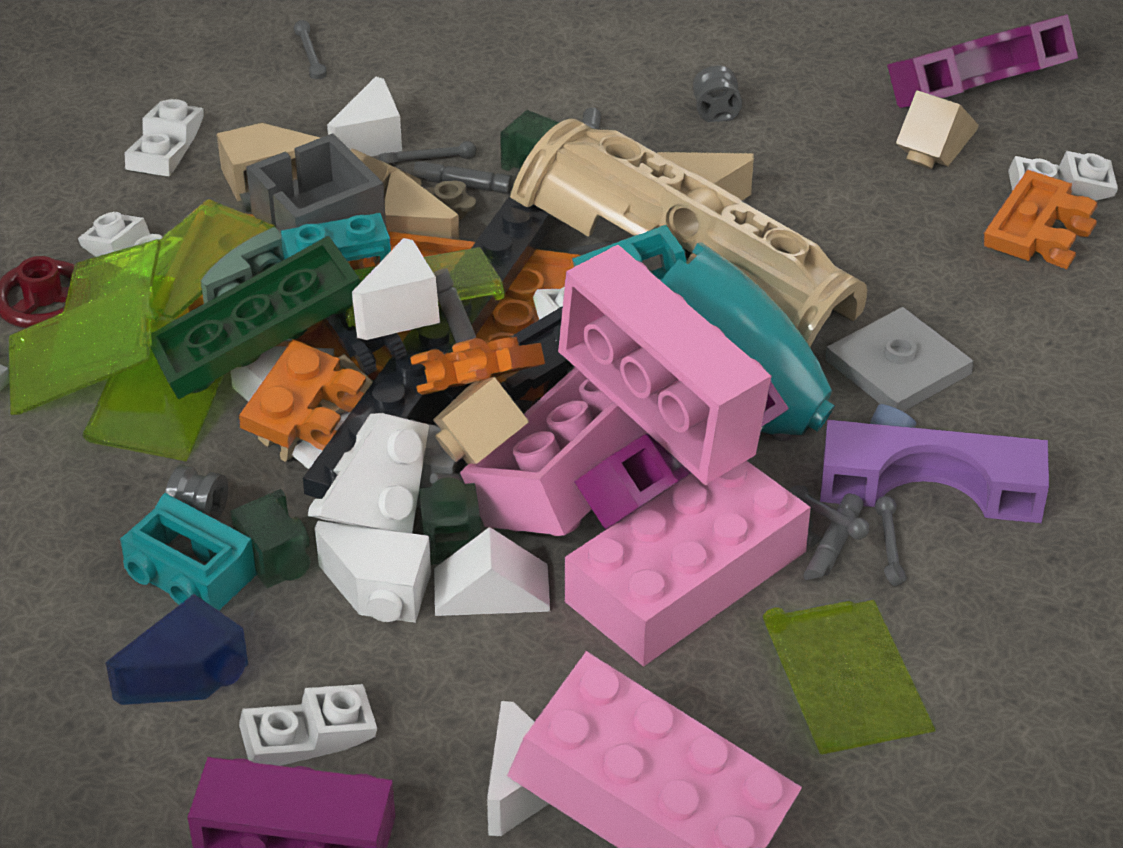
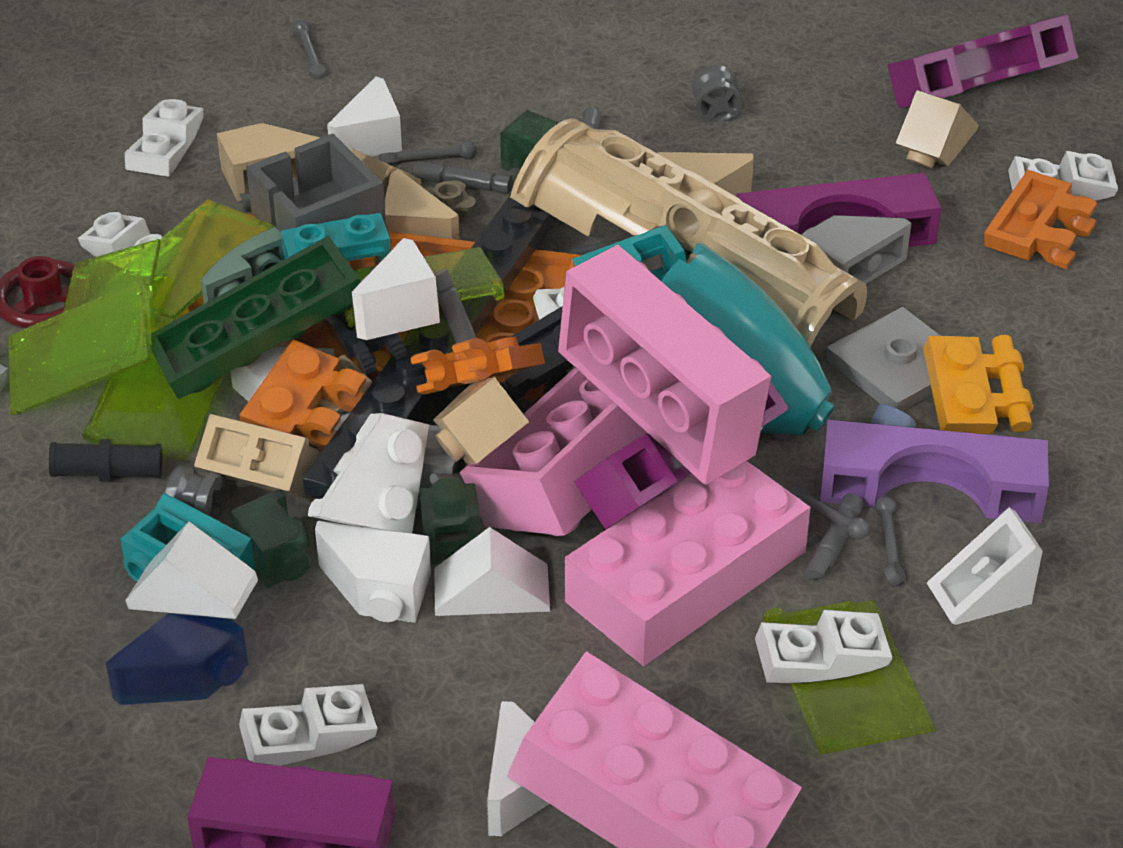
(105, 460): none -> black pin
(194, 578): none -> white slope
(256, 455): none -> tan hinge
(834, 649): none -> white slope
(862, 244): none -> light grey slope
(886, 197): none -> magenta arch
(962, 388): none -> light orange plate
(990, 572): none -> white slope

